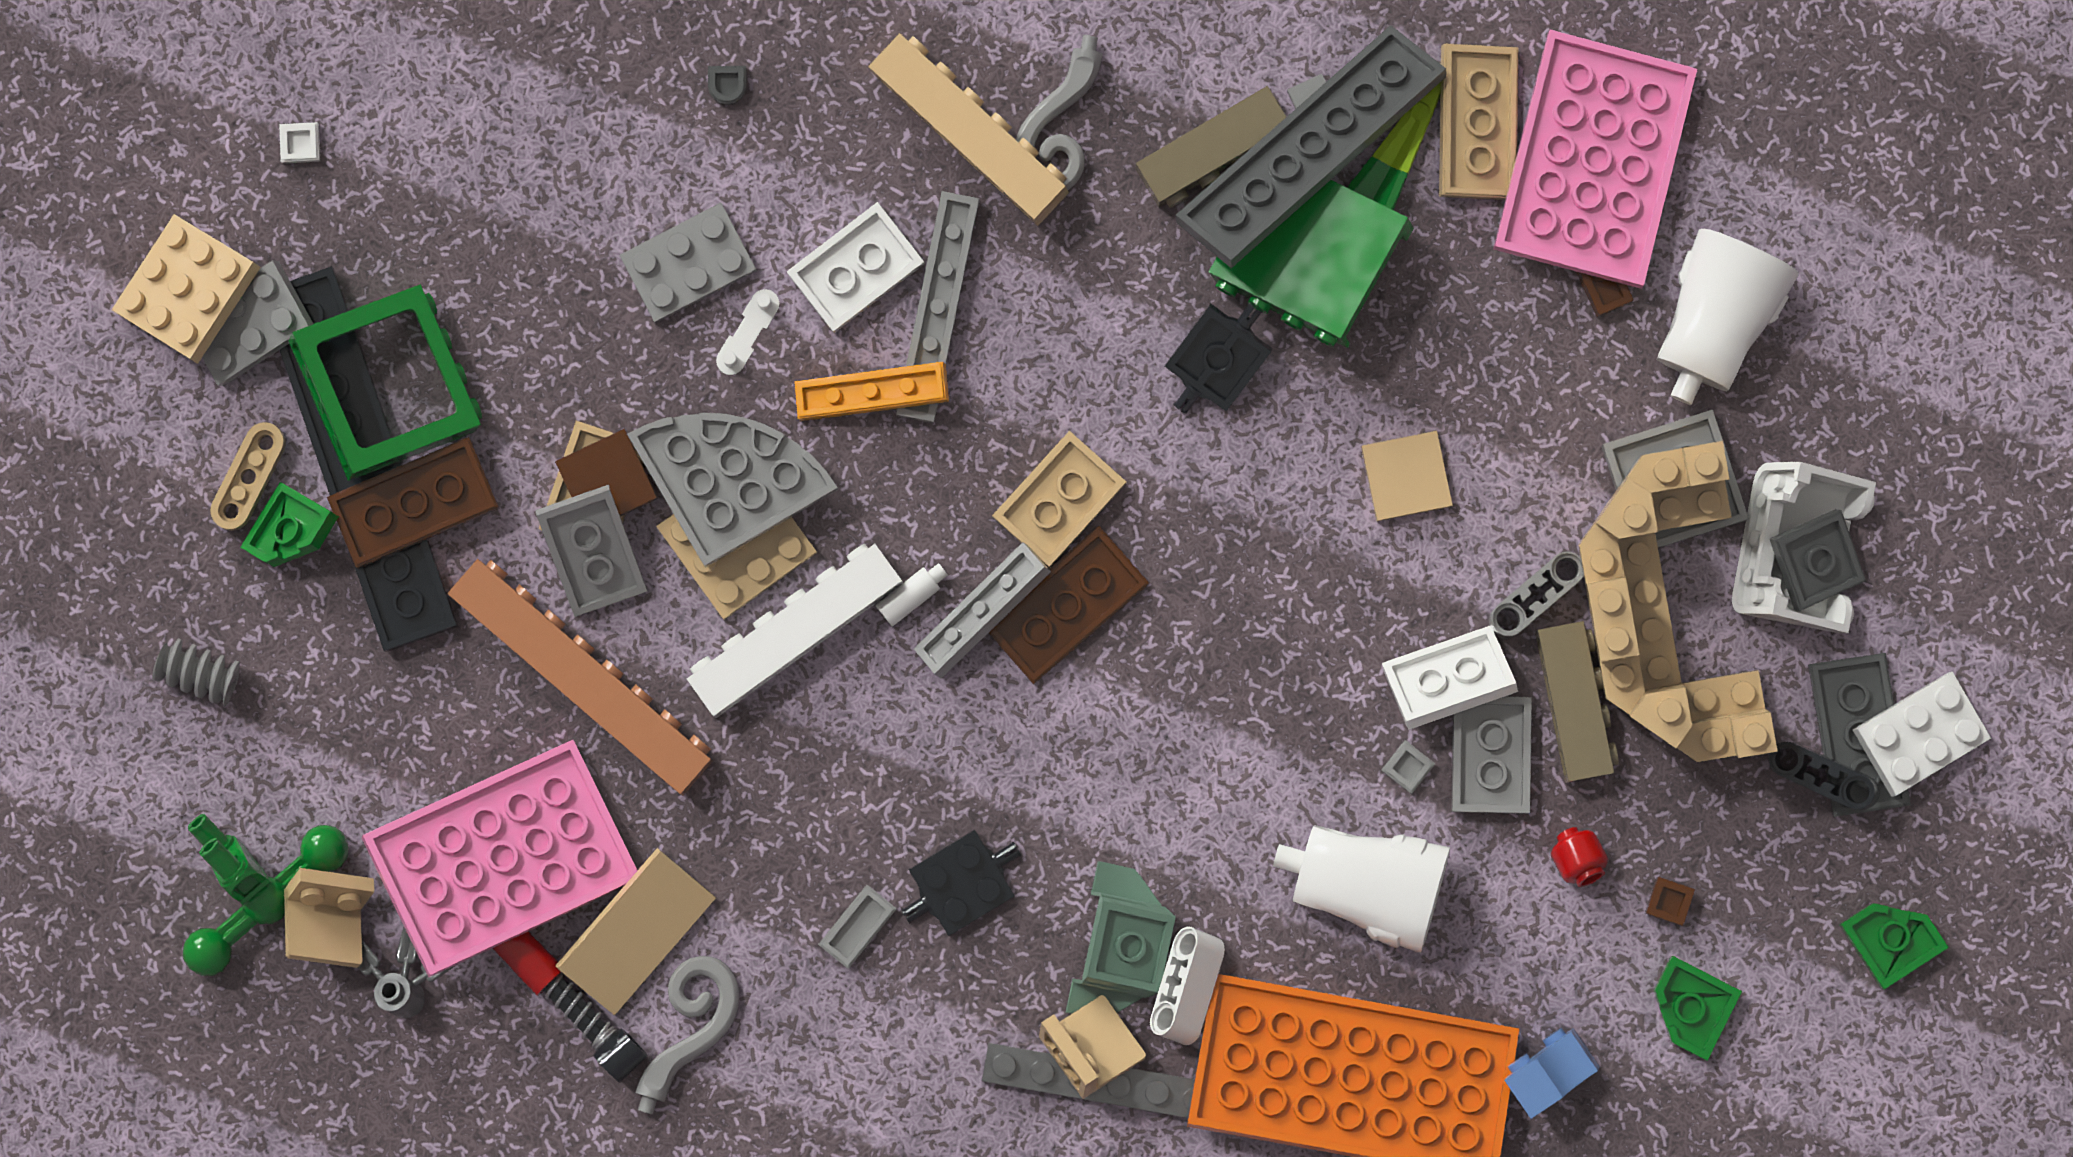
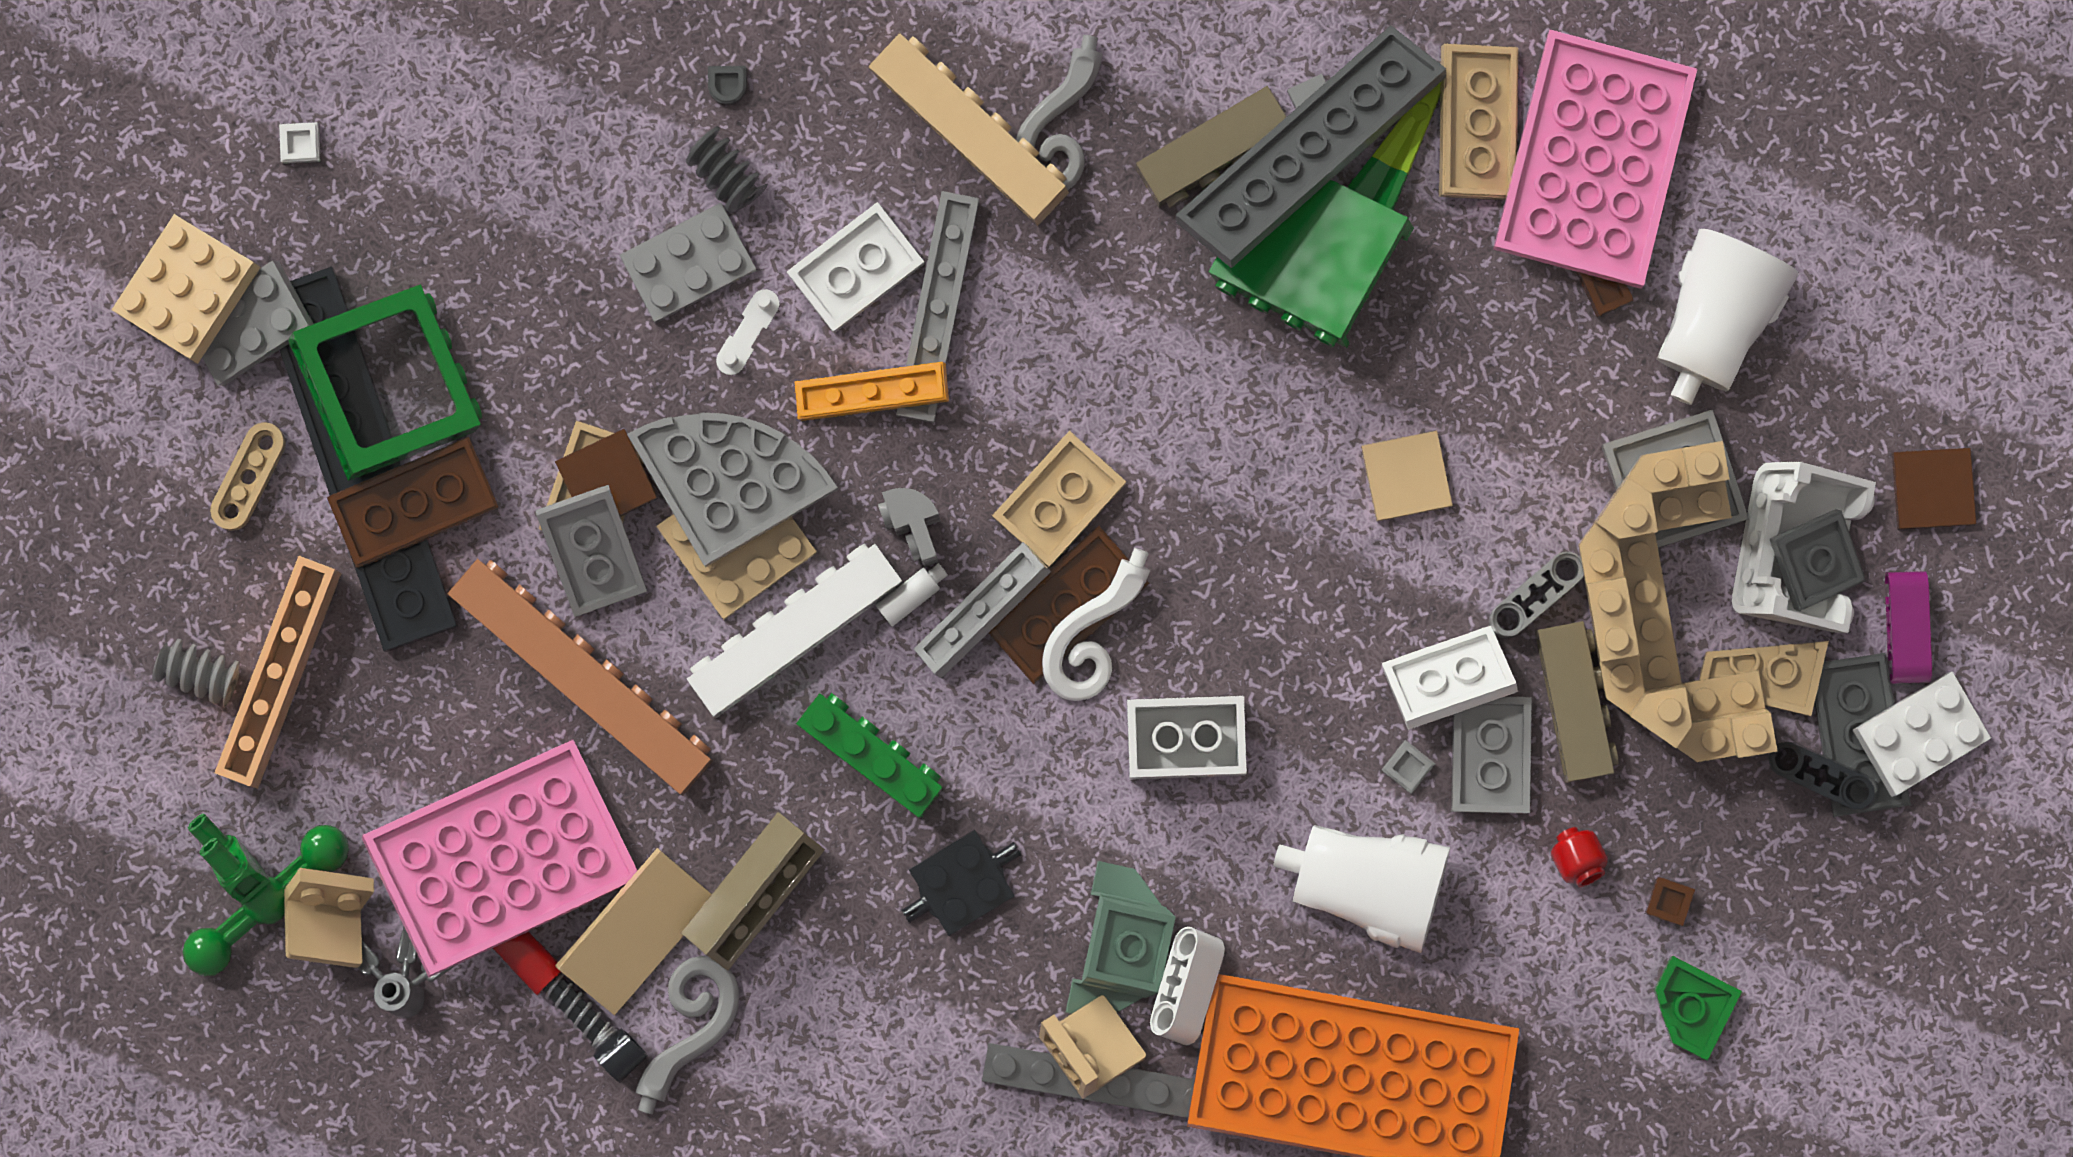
(278, 672): none -> light nougat brick
(288, 527): green plate -> none
(724, 172): none -> dark grey piece
(751, 889): none -> dark tan brick
(857, 926): light grey tile -> none
(869, 755): none -> green brick
(907, 512): none -> light grey brick
(1122, 591): none -> white plant
(1186, 737): none -> white brick
(1218, 357): black plate -> none
(1550, 1072): medium blue brick -> none
(1786, 672): none -> tan wing
(1892, 941): green plate -> none
(1908, 627): none -> magenta beam
(1934, 488): none -> reddish brown tile

